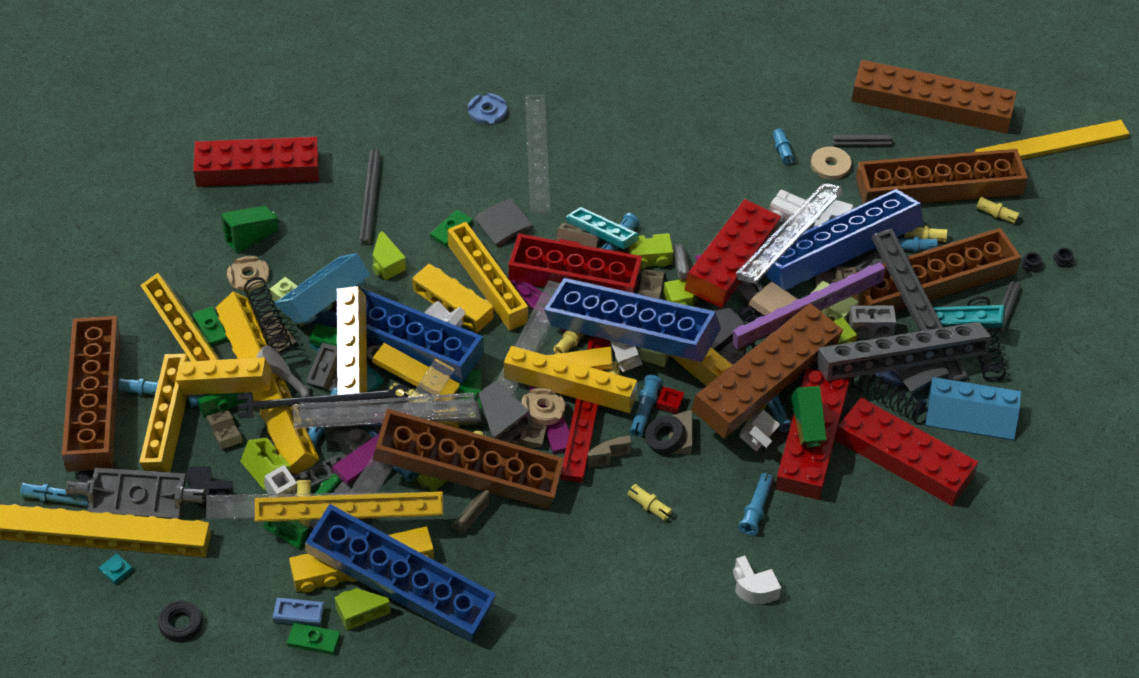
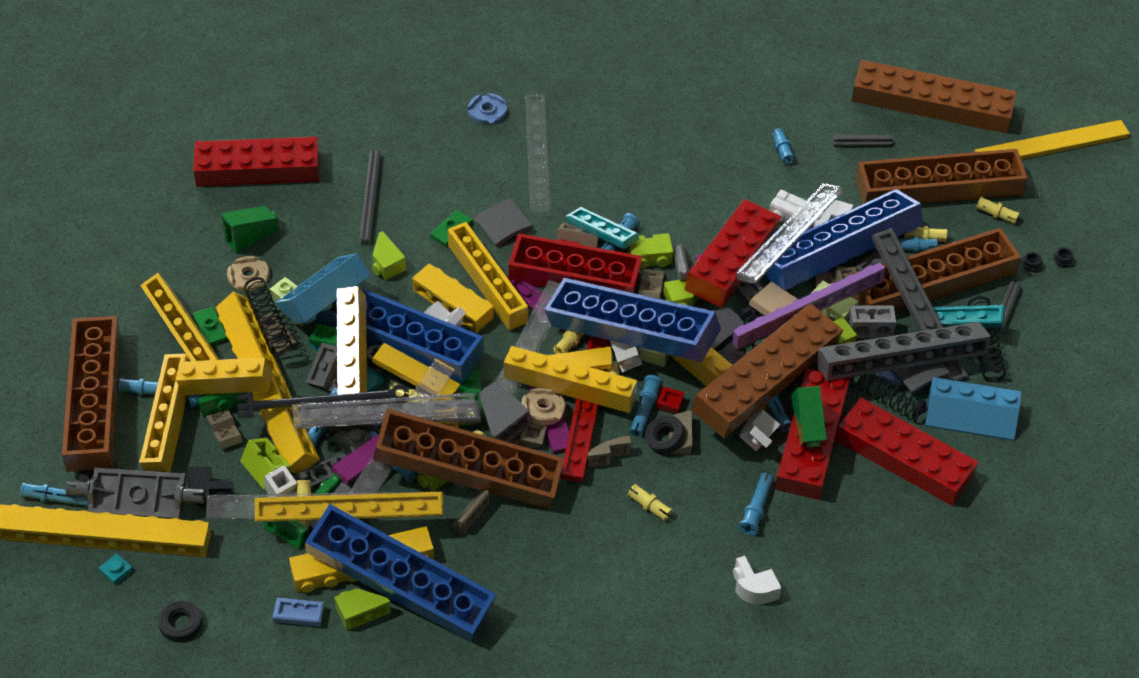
(281, 369): light grey piece -> none
(313, 638): green plate -> none
(830, 172): tan tile -> none

